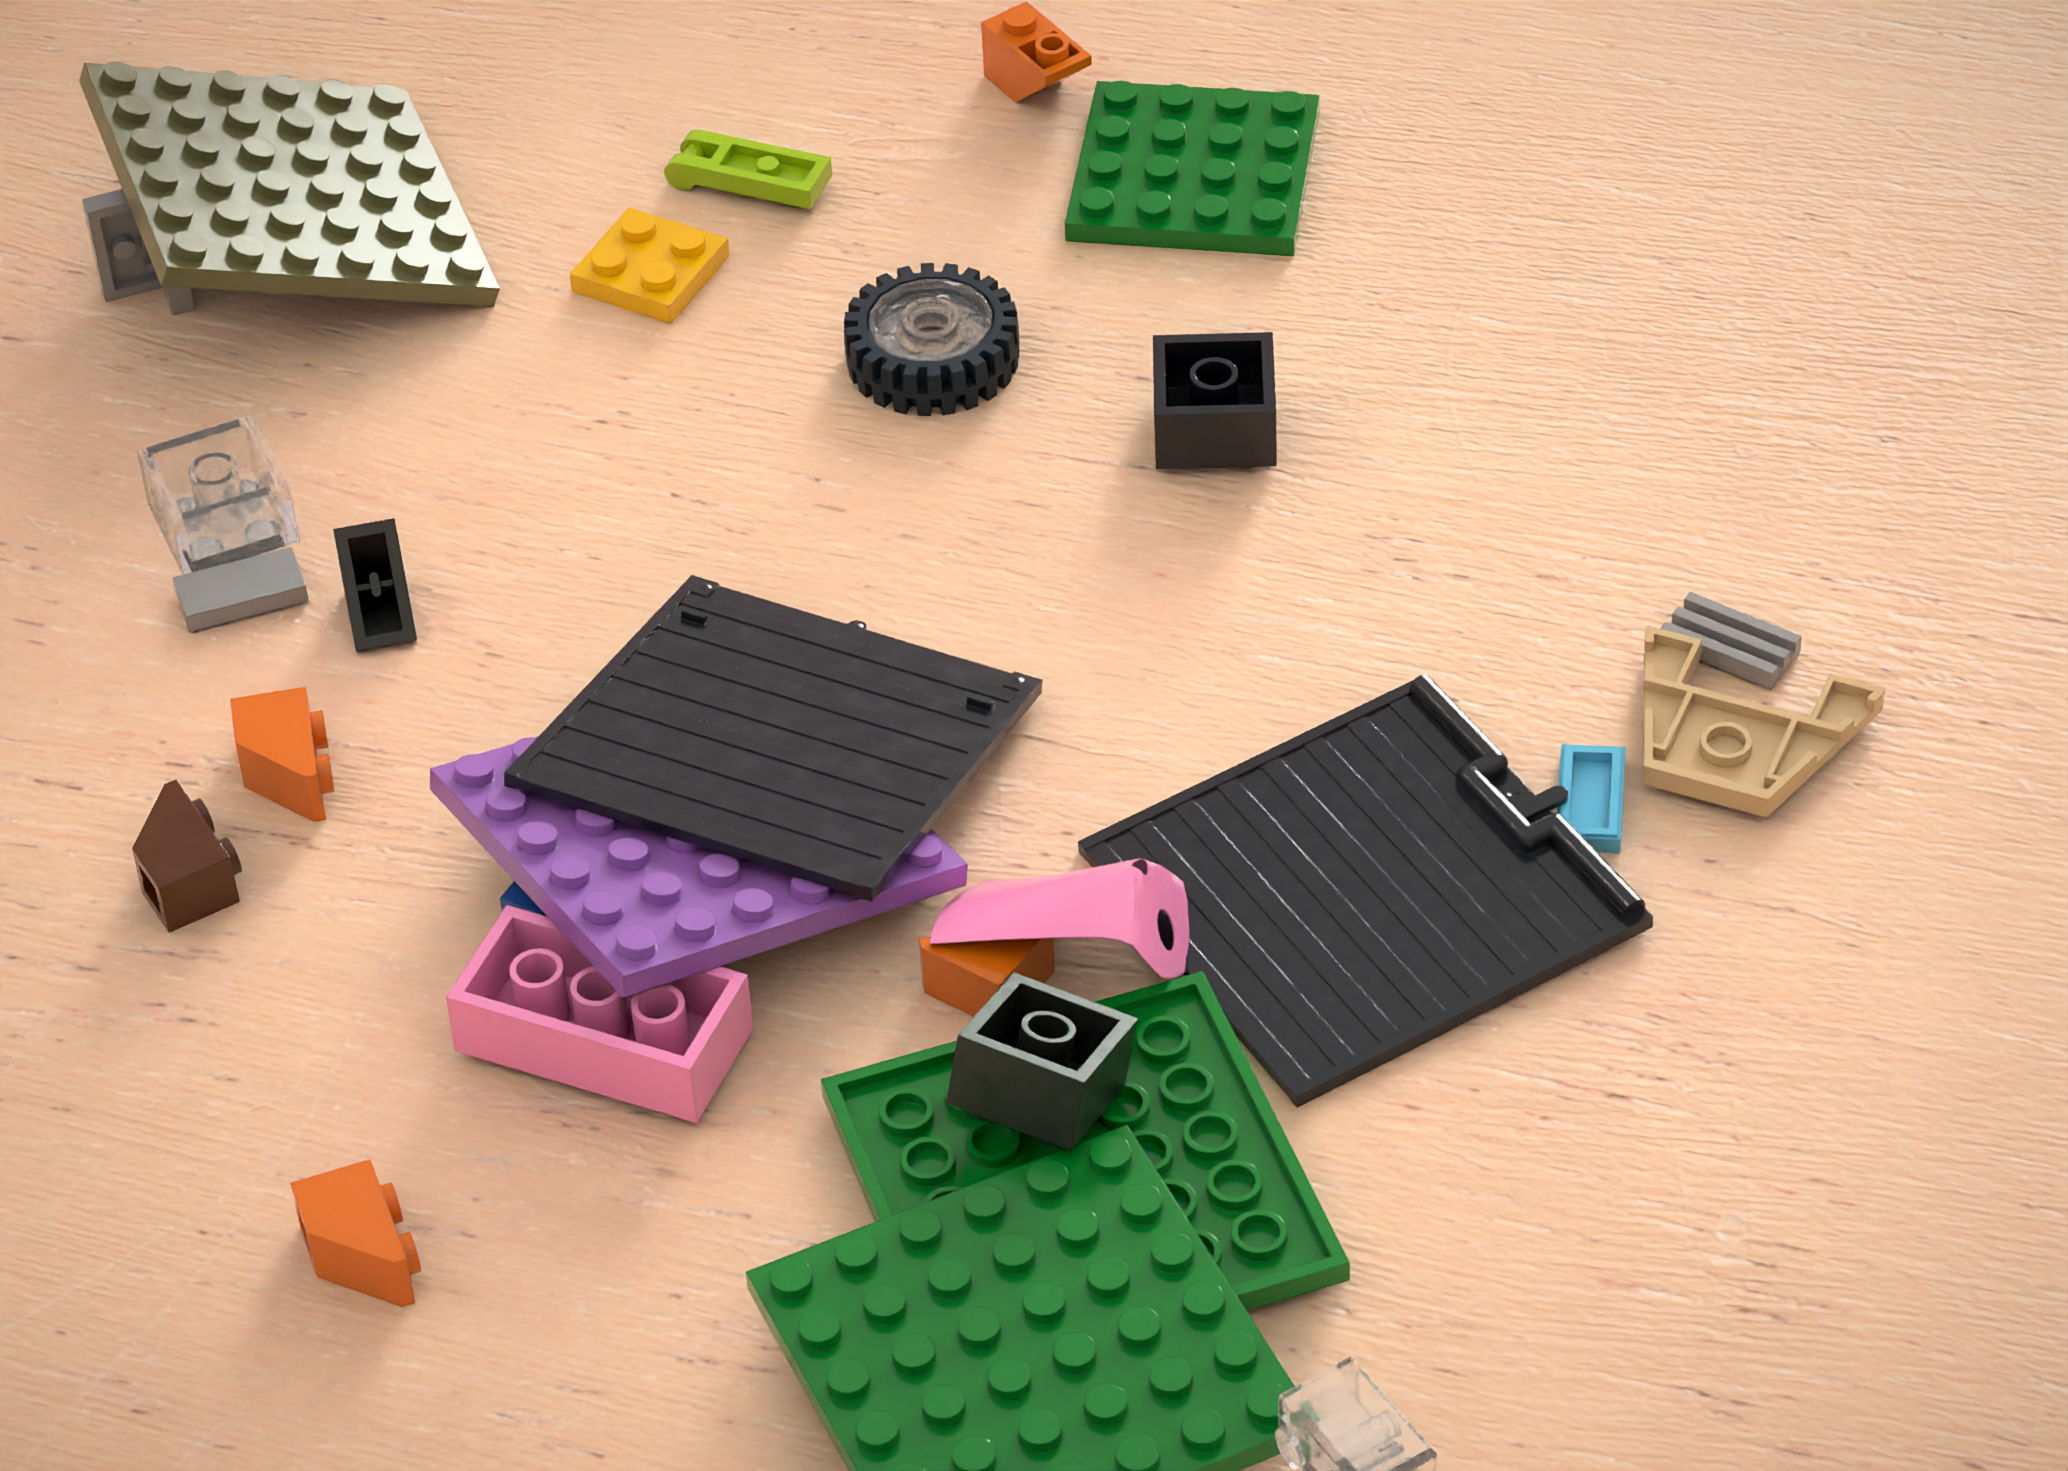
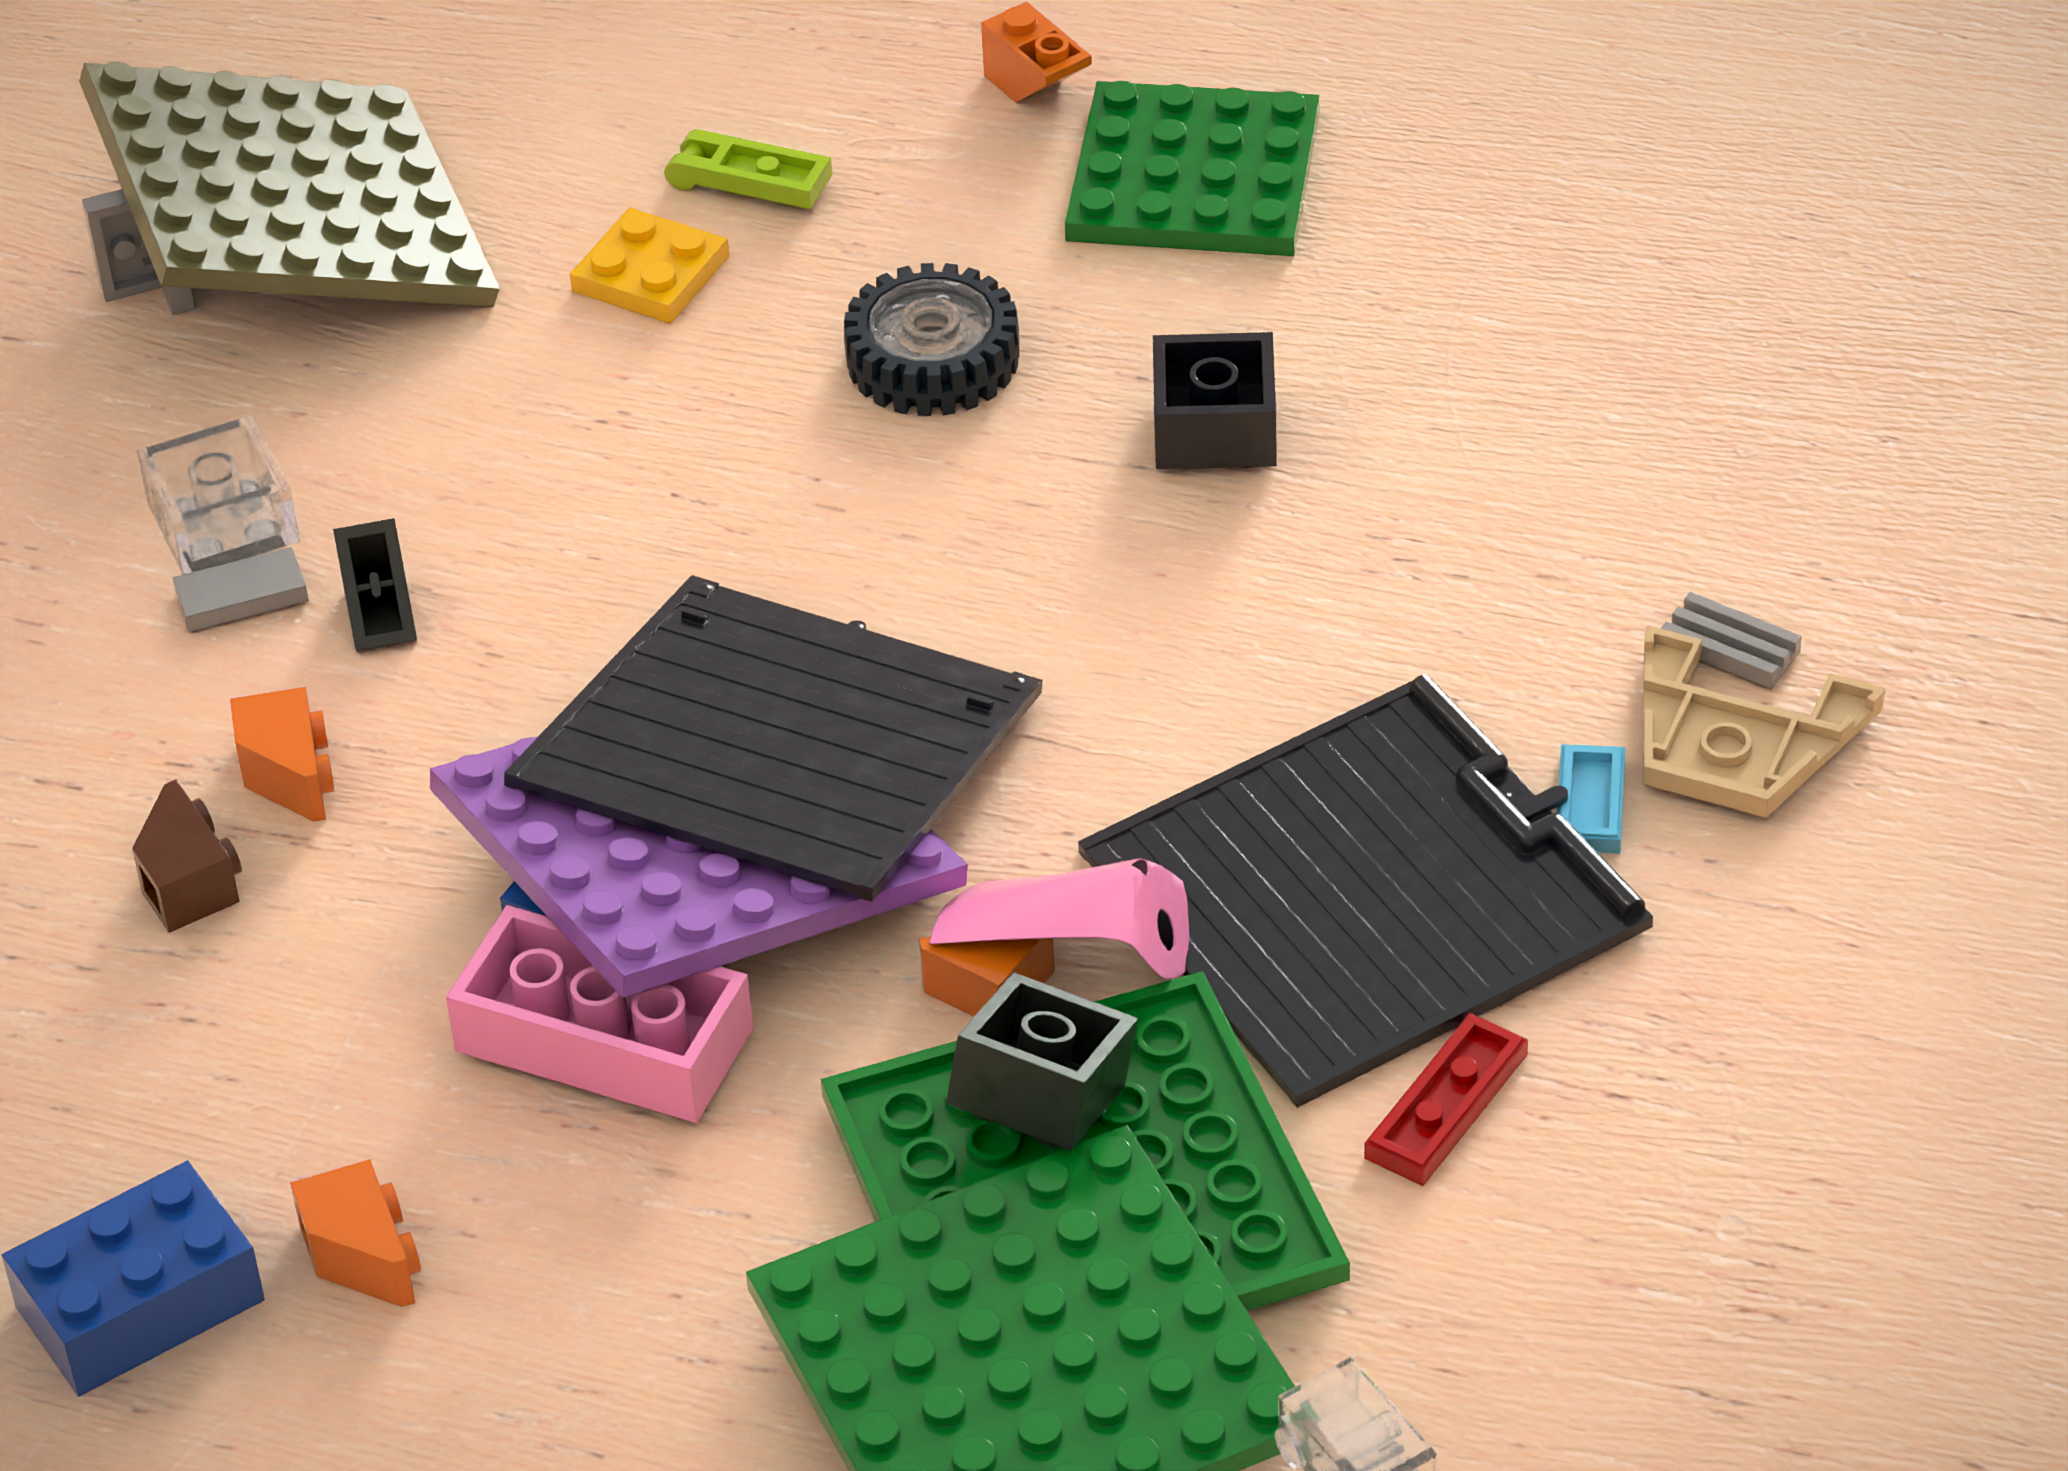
(133, 1277): none -> blue brick
(1446, 1099): none -> red tile

